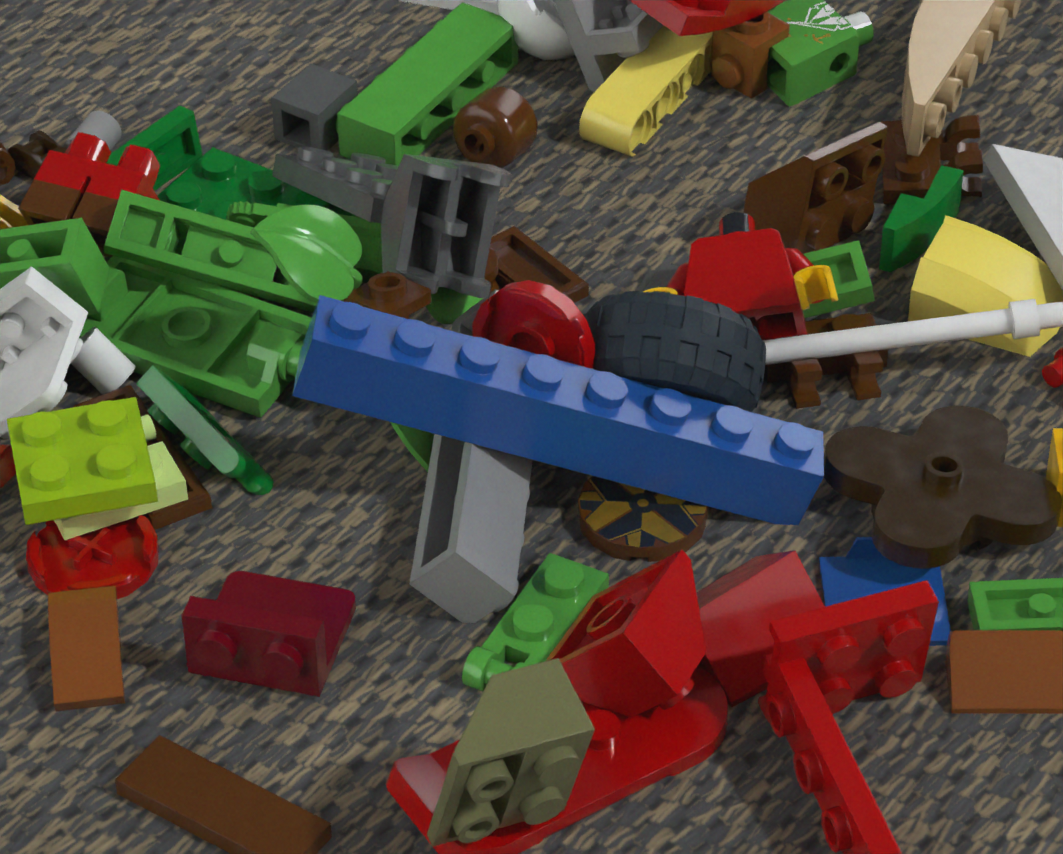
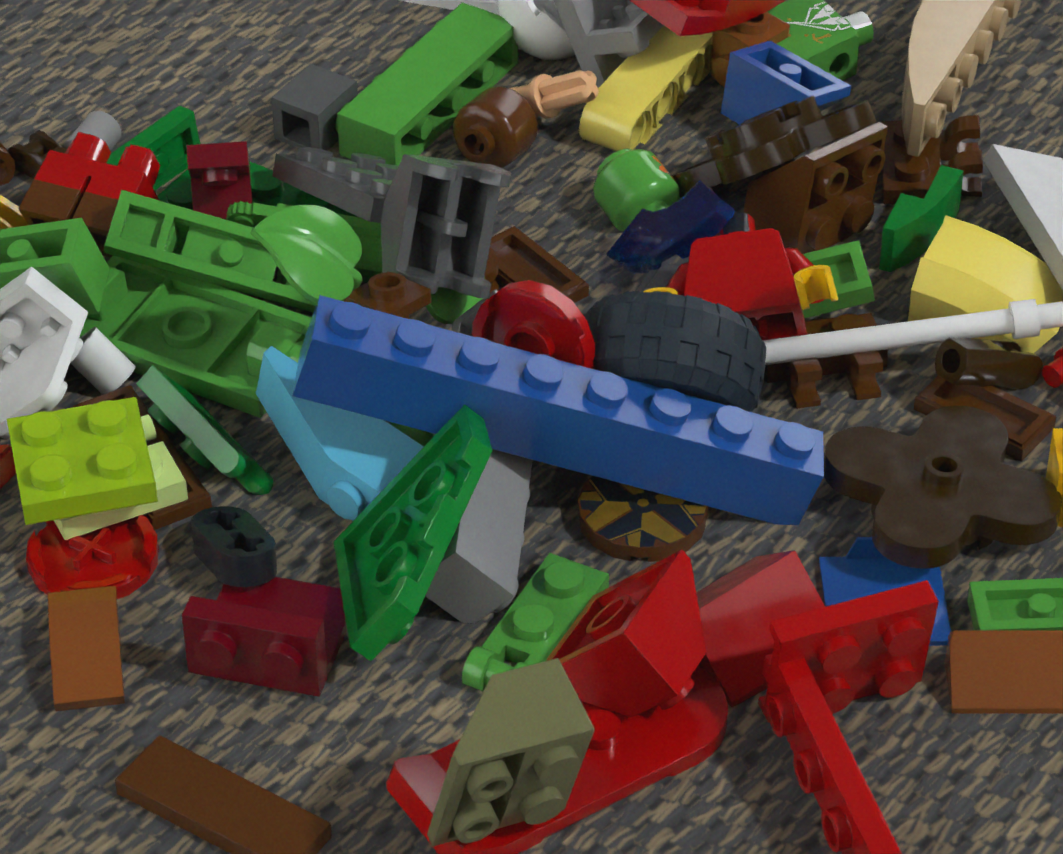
(219, 176): none -> dark red slope
(234, 546): none -> black beam
(338, 450): none -> medium azure slope
(403, 534): none -> green plate
(551, 94): none -> light nougat axle
(633, 182): none -> bright green head
(670, 231): none -> clear blue tile
(770, 77): none -> blue slope
(772, 141): none -> dark brown plant
(987, 363): none -> dark brown bar
(1024, 422): none -> reddish brown tile

